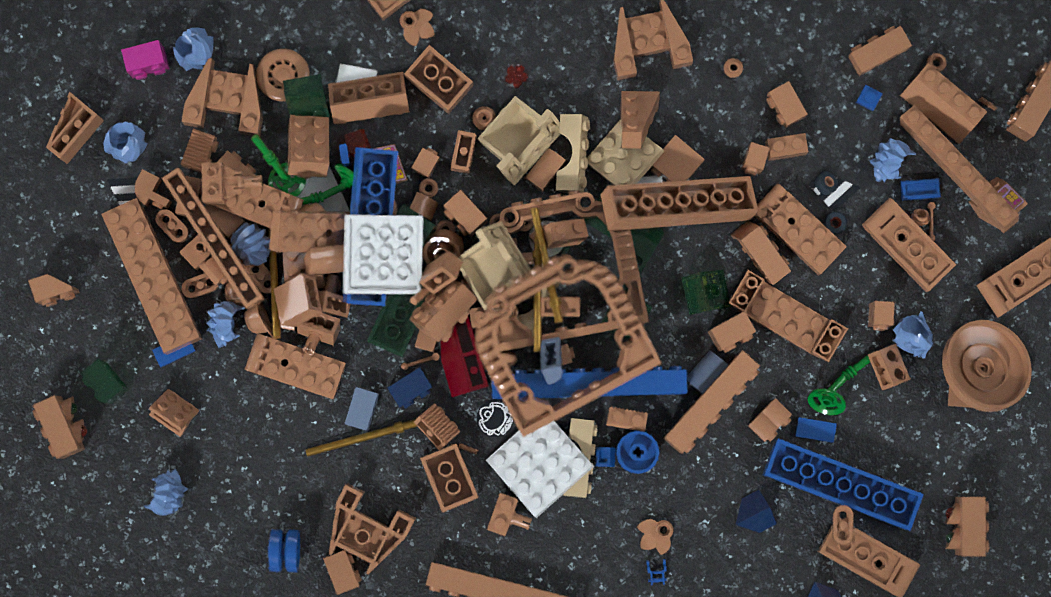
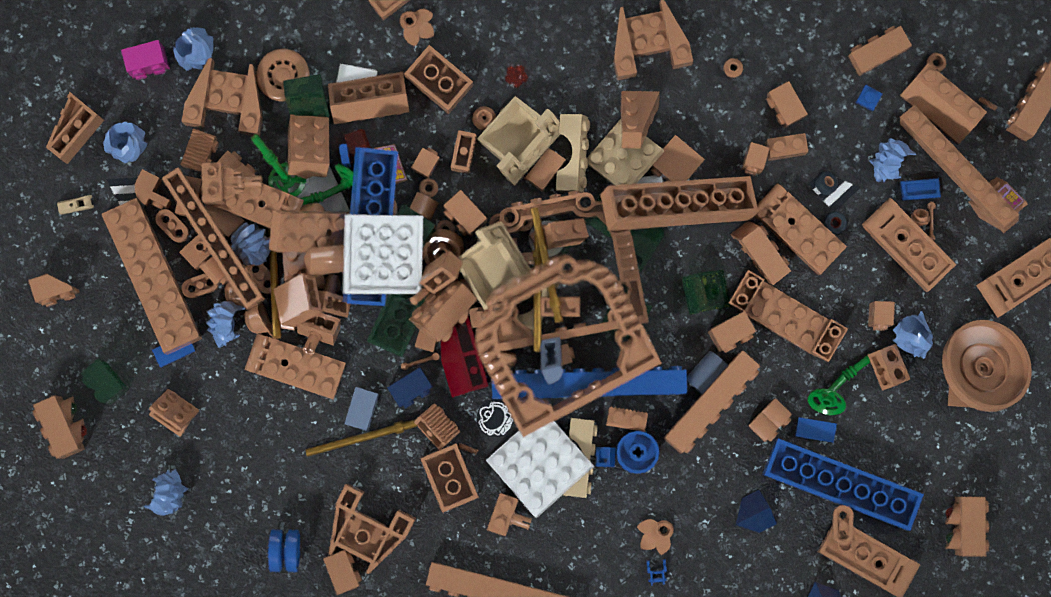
(73, 205): none -> tan bar

